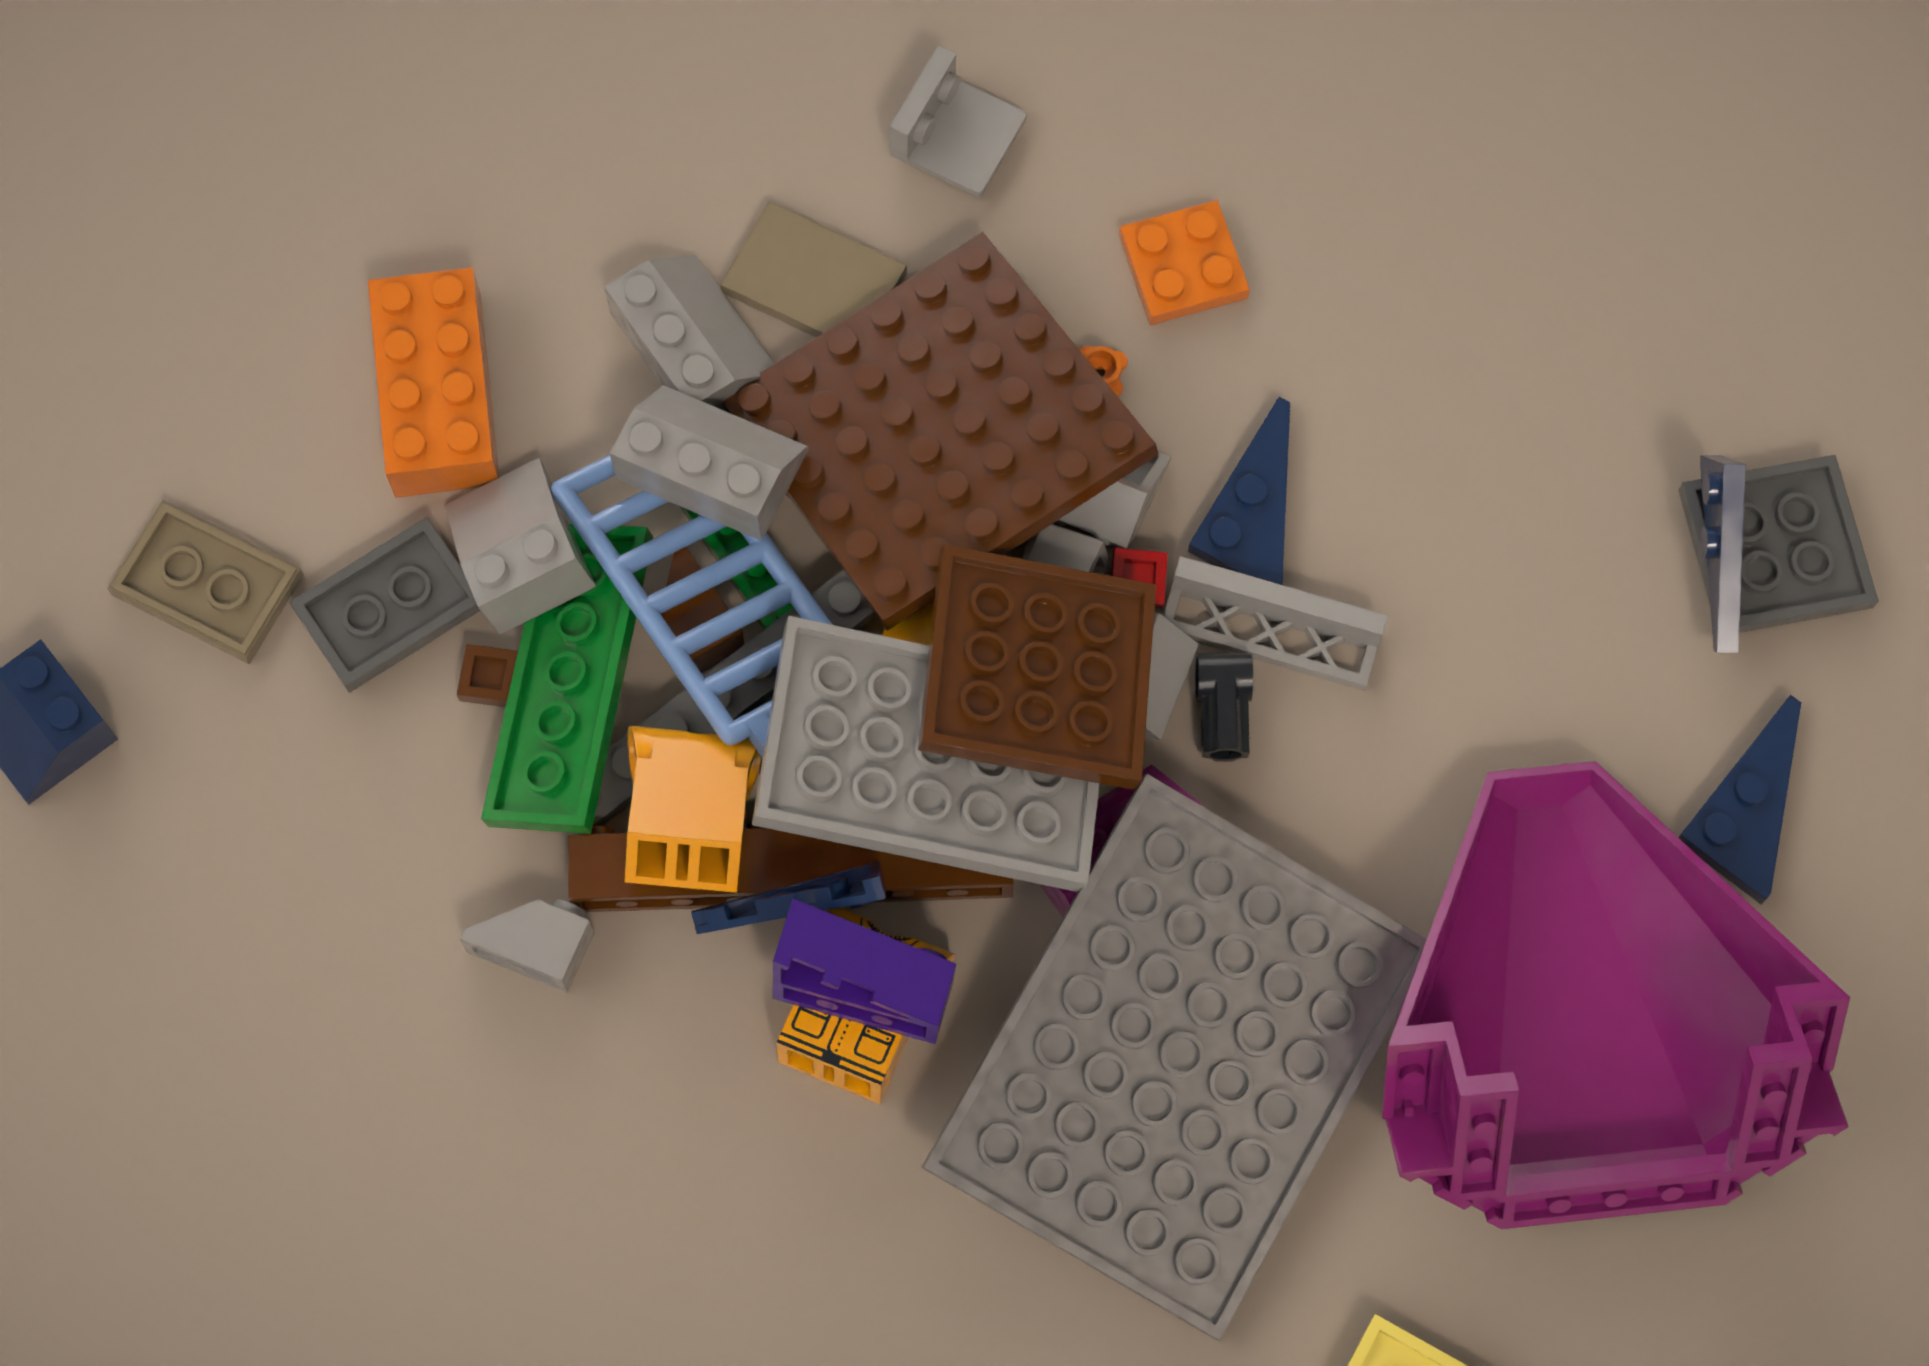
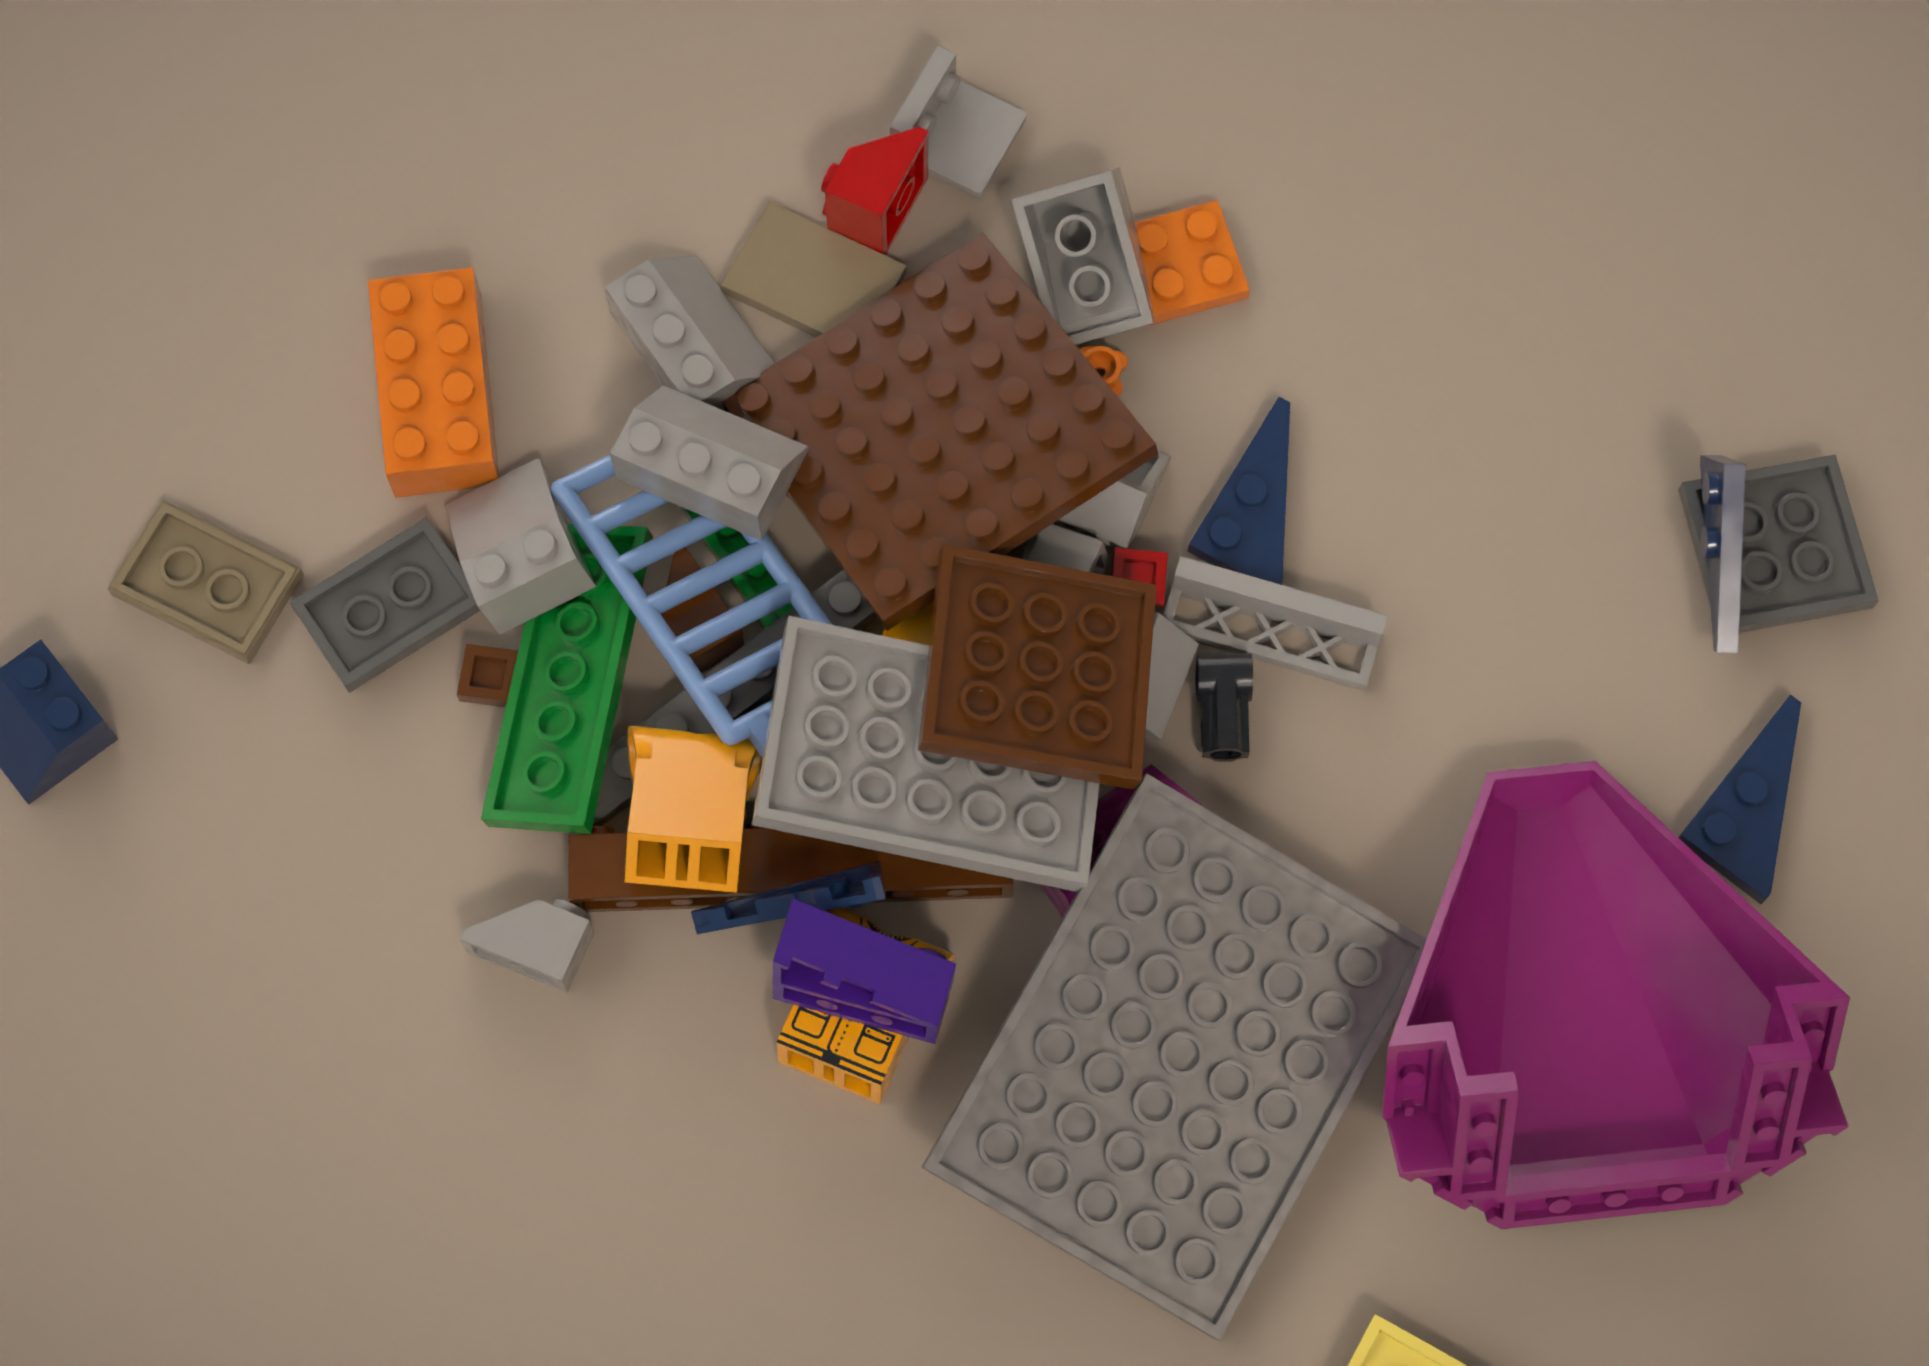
(876, 188): none -> red slope
(1086, 256): none -> light grey slope

